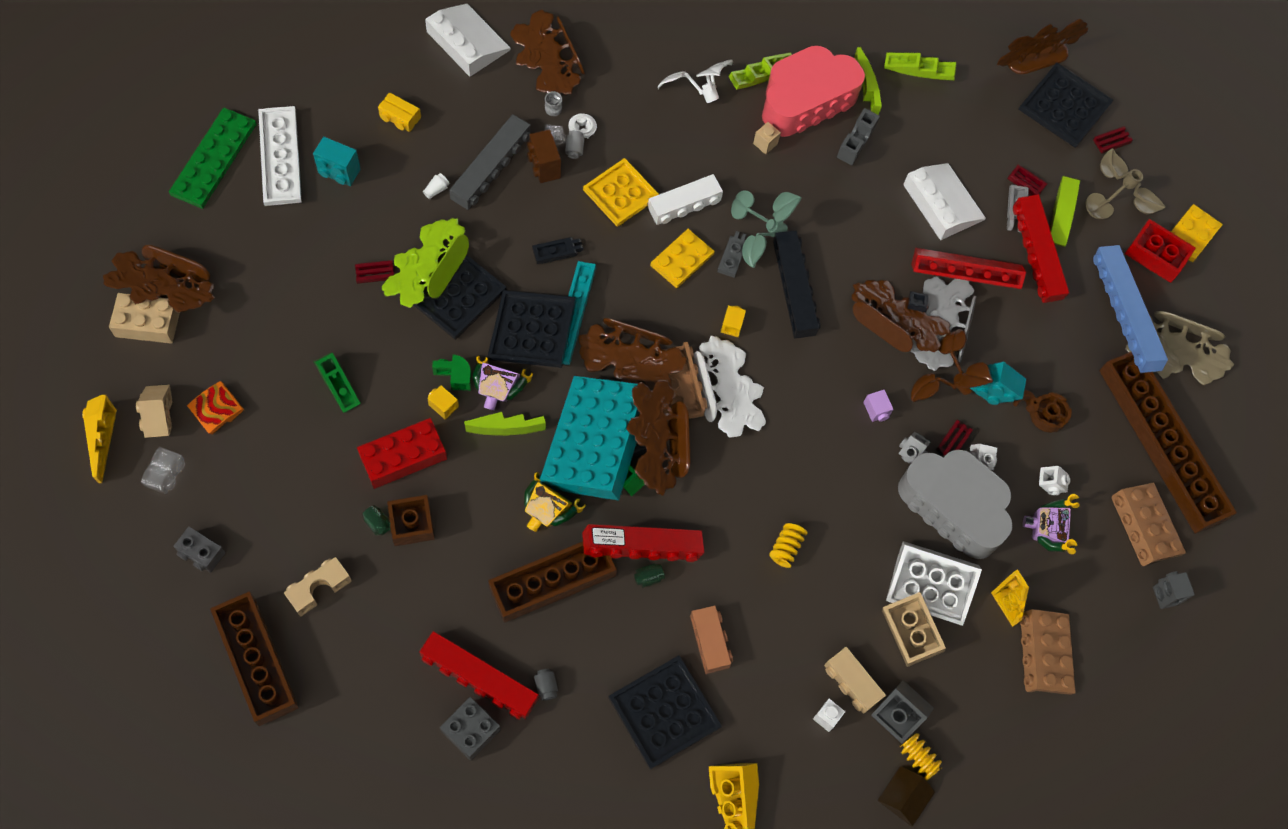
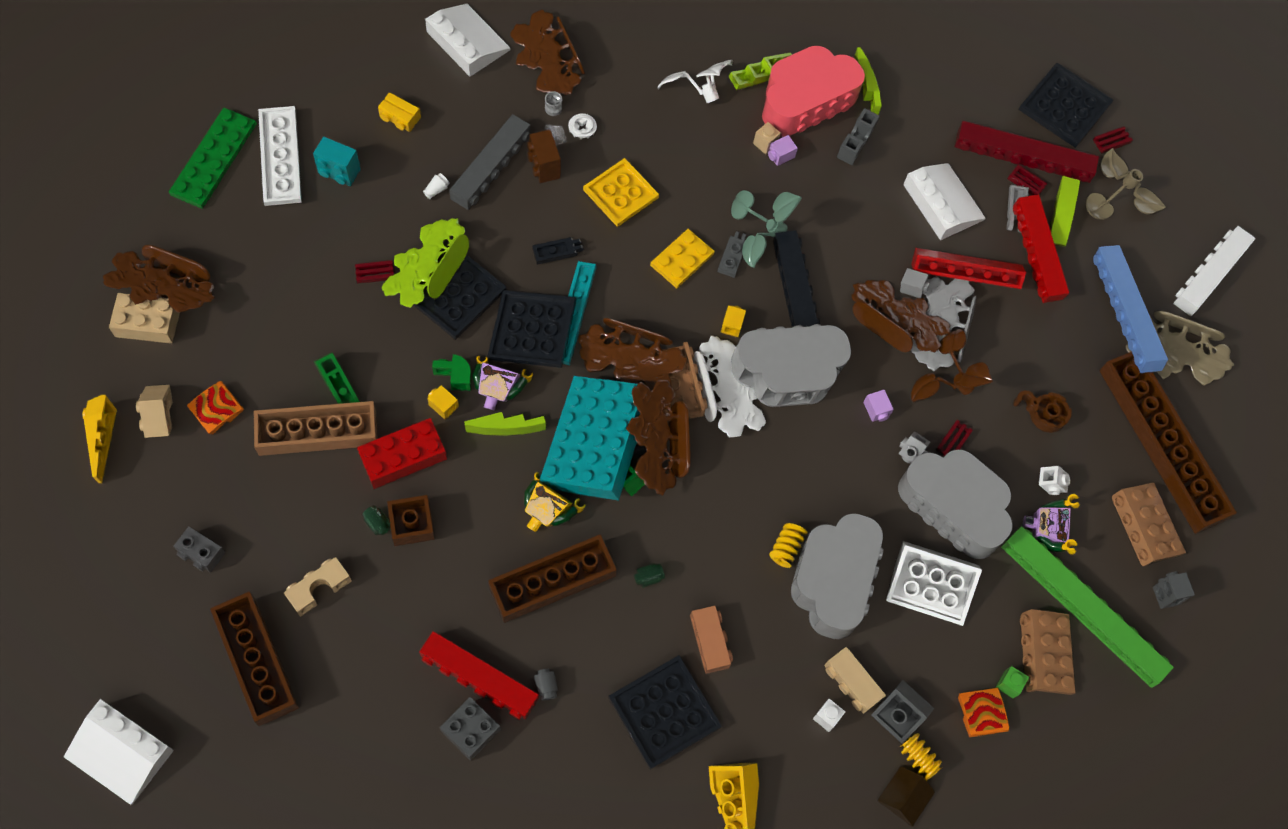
(117, 752): none -> white slope
(163, 470): clear brick -> none
(314, 428): none -> medium nougat brick
(574, 144): light grey brick -> none
(642, 542): red brick -> none
(685, 199): white brick -> none
(782, 150): none -> lavender brick
(791, 363): none -> light grey brick
(838, 573): none -> light grey brick
(913, 629): tan brick -> none
(914, 283): none -> light grey brick
(917, 301): black tile -> none
(919, 66): lime slope -> none
(983, 712): none -> slope
(985, 454): white brick -> none
(1006, 385): teal brick -> none
(1012, 596): yellow wedge -> none
(1012, 682): none -> bright green brick
(1026, 151): none -> dark red brick
(1043, 49): reddish brown plant -> none
(1088, 607): none -> bright green brick
(1160, 251): red brick -> none
(1196, 229): yellow plate -> none
(1213, 271): none -> white brick

